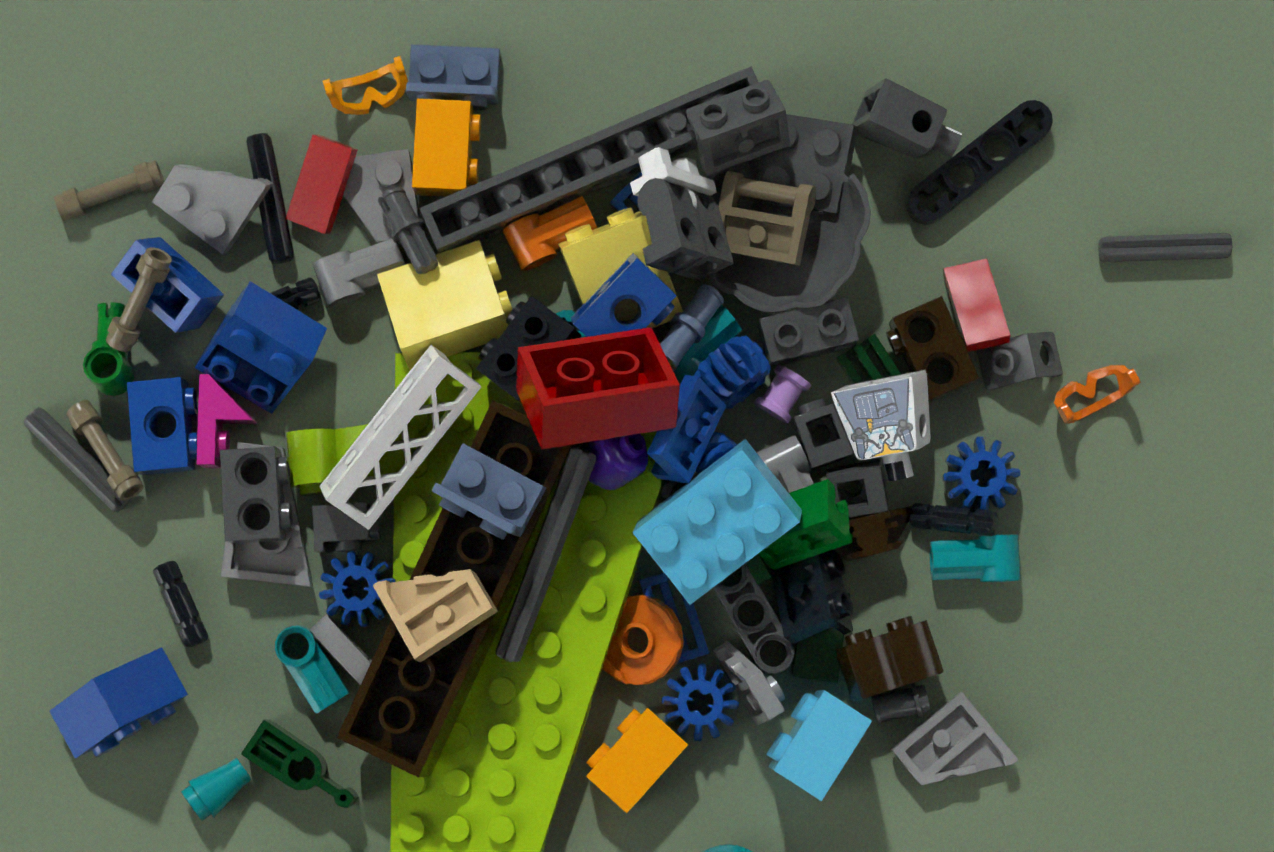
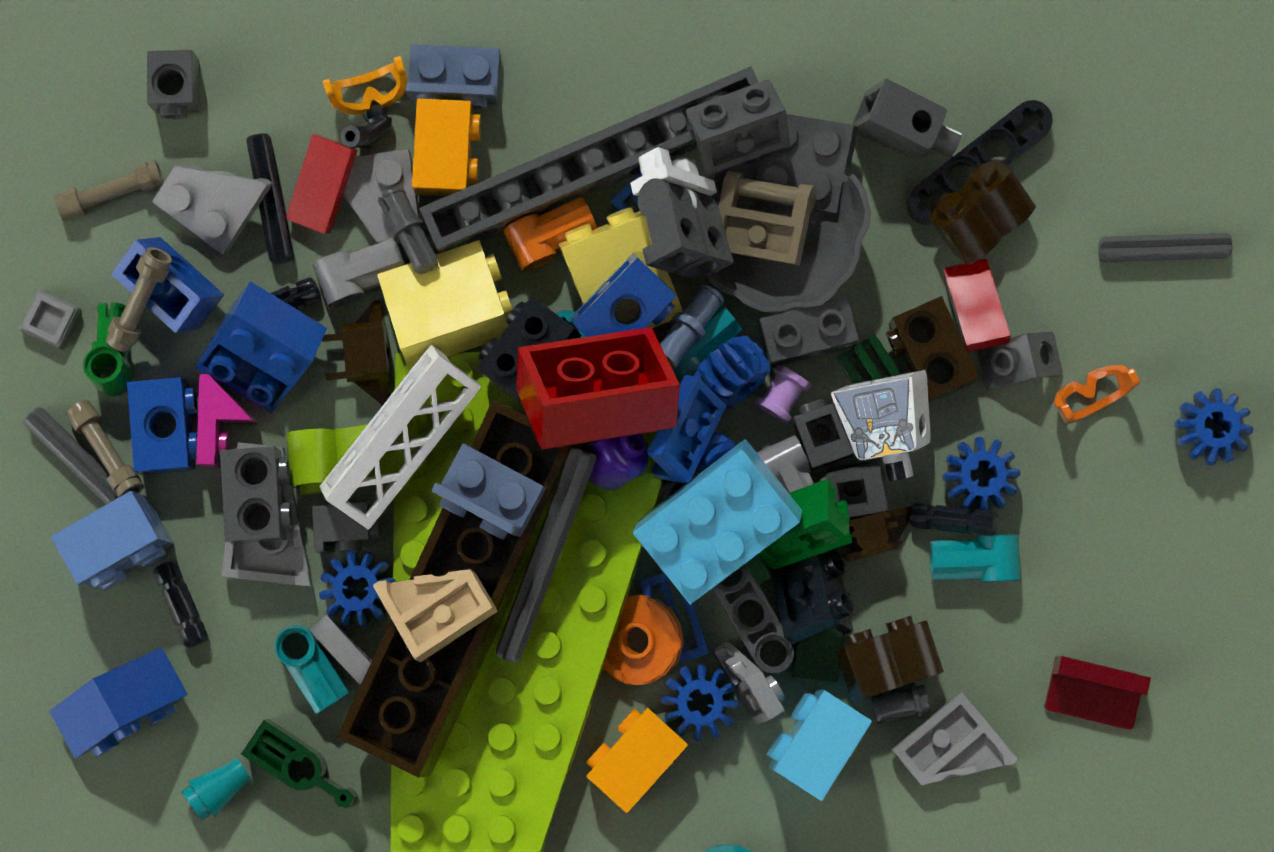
(49, 319): none -> light grey tile
(113, 541): none -> medium blue brick
(170, 64): none -> dark grey brick
(365, 136): none -> black arm
(365, 353): none -> dark brown piece
(982, 211): none -> dark brown brick
(1095, 692): none -> dark red panel
(1202, 437): none -> blue gear

